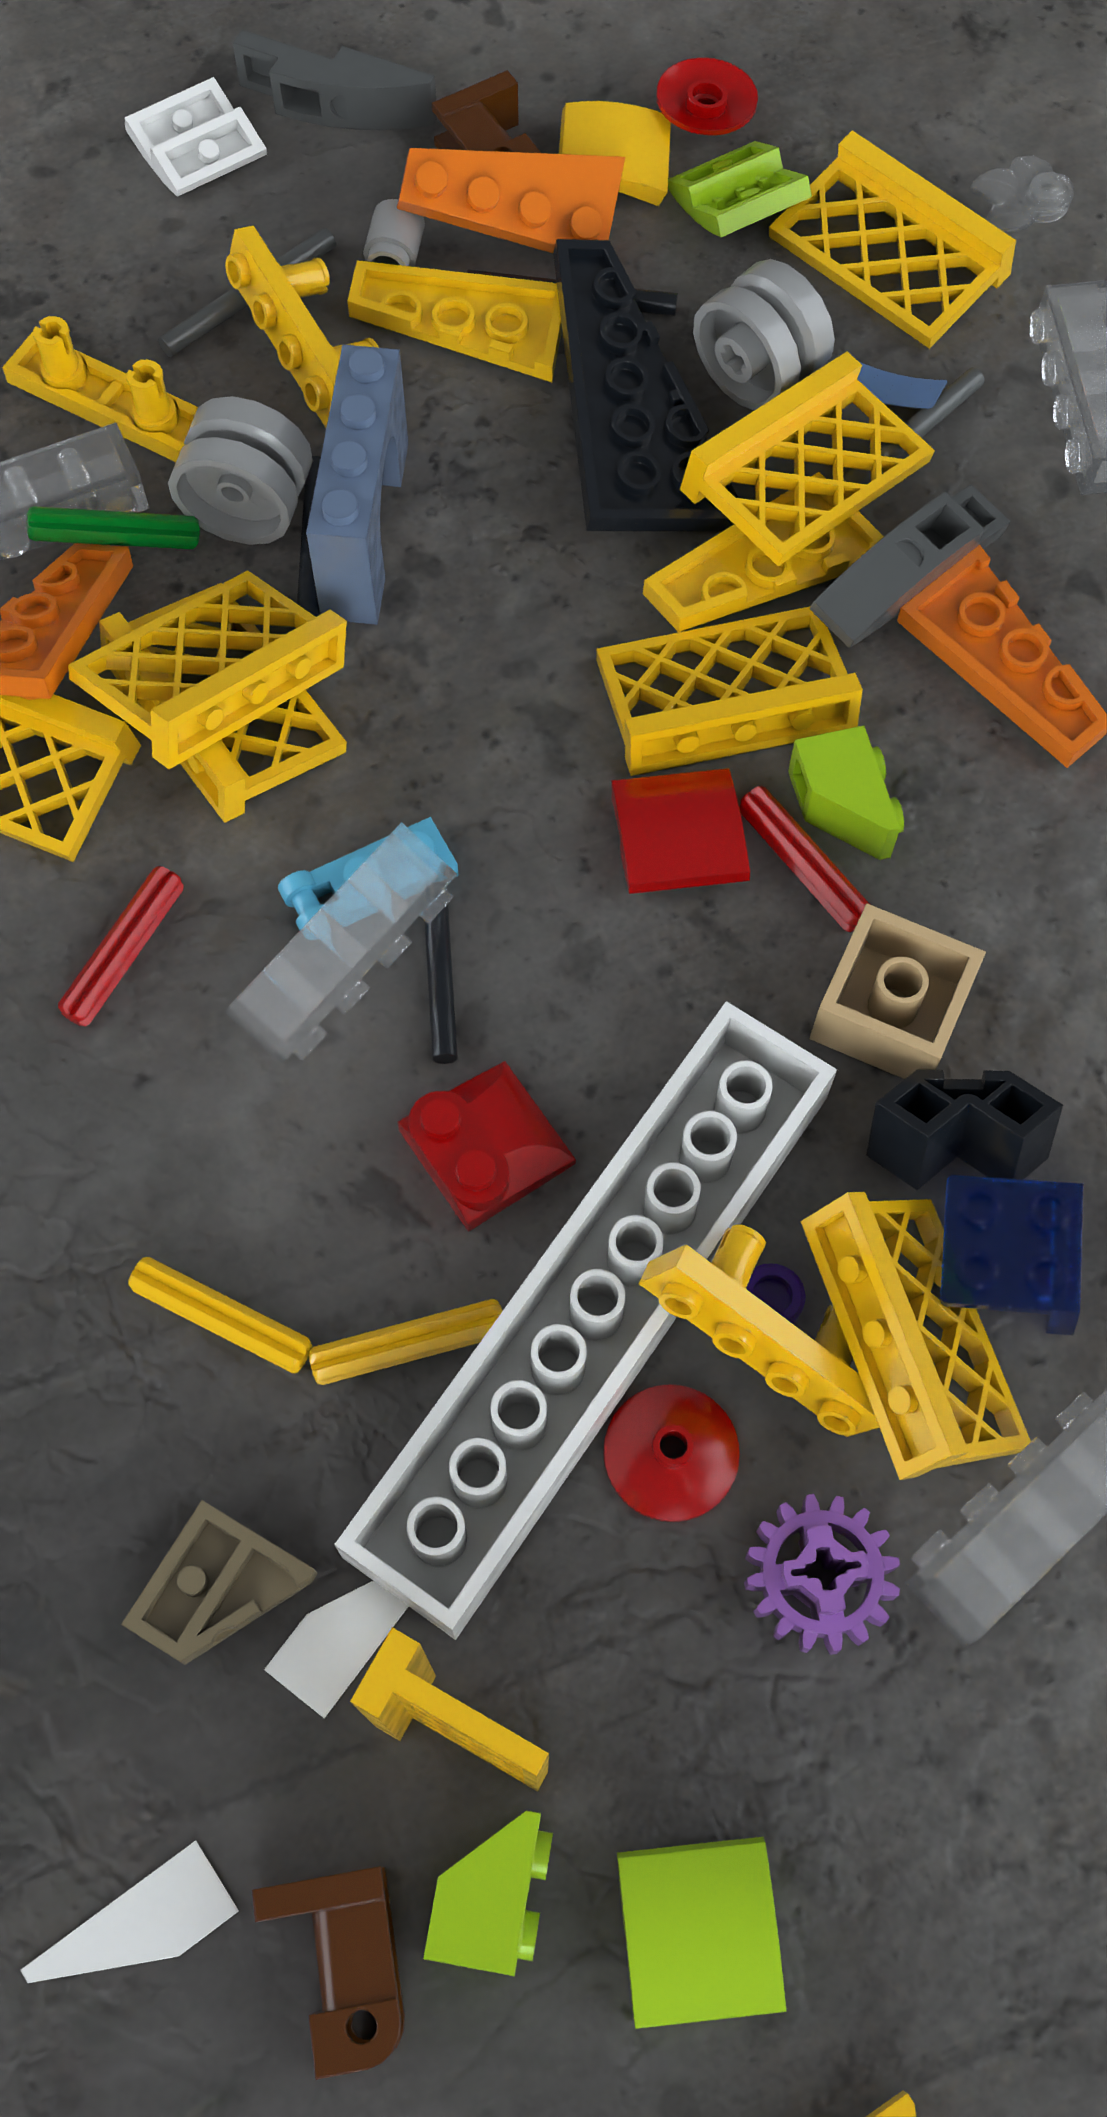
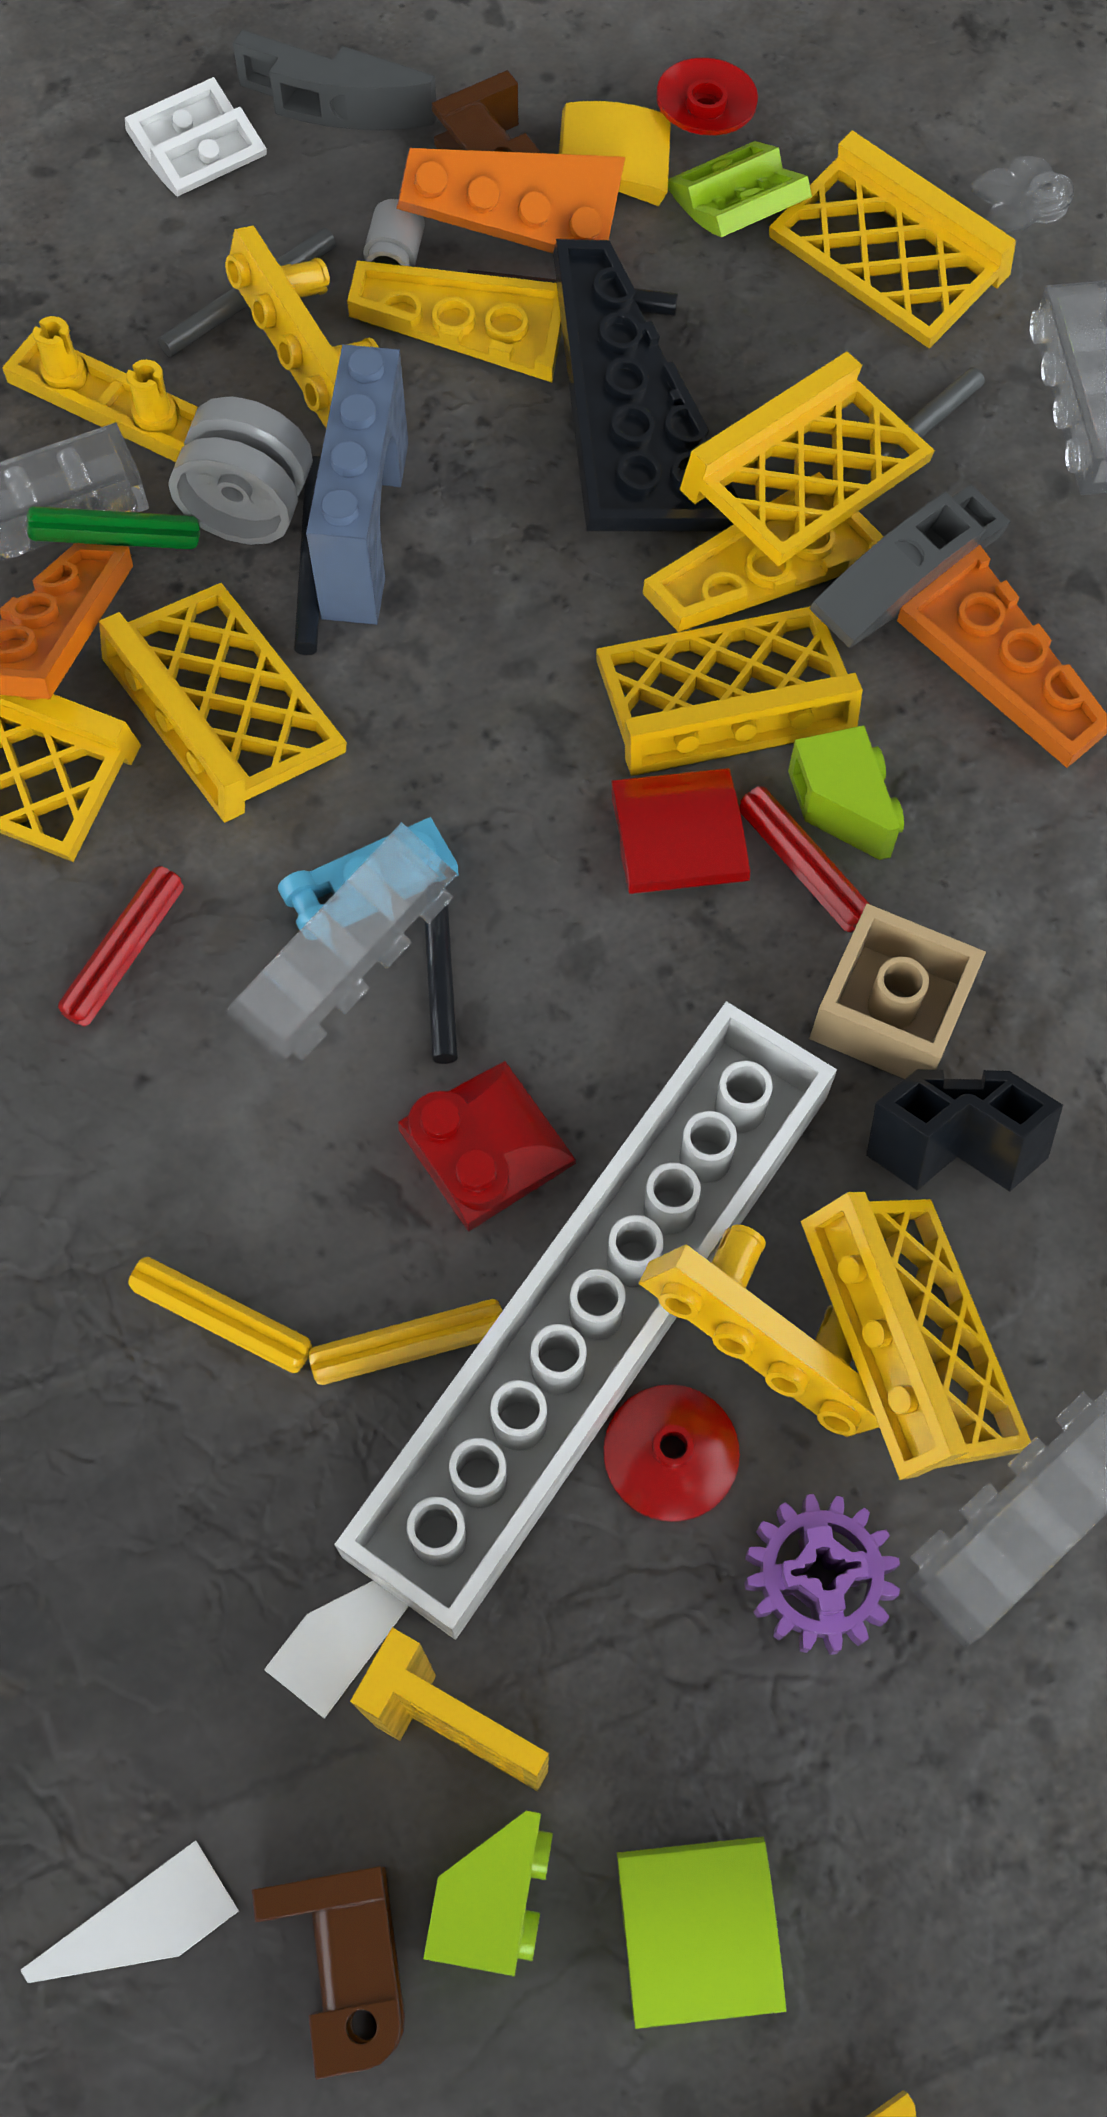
(213, 1585): dark tan wing -> none
(238, 688): yellow fence -> none
(763, 333): light grey wheel -> none
(778, 1289): dark purple tile -> none
(901, 389): medium blue sticker -> none
(1014, 1247): clear blue bracket -> none

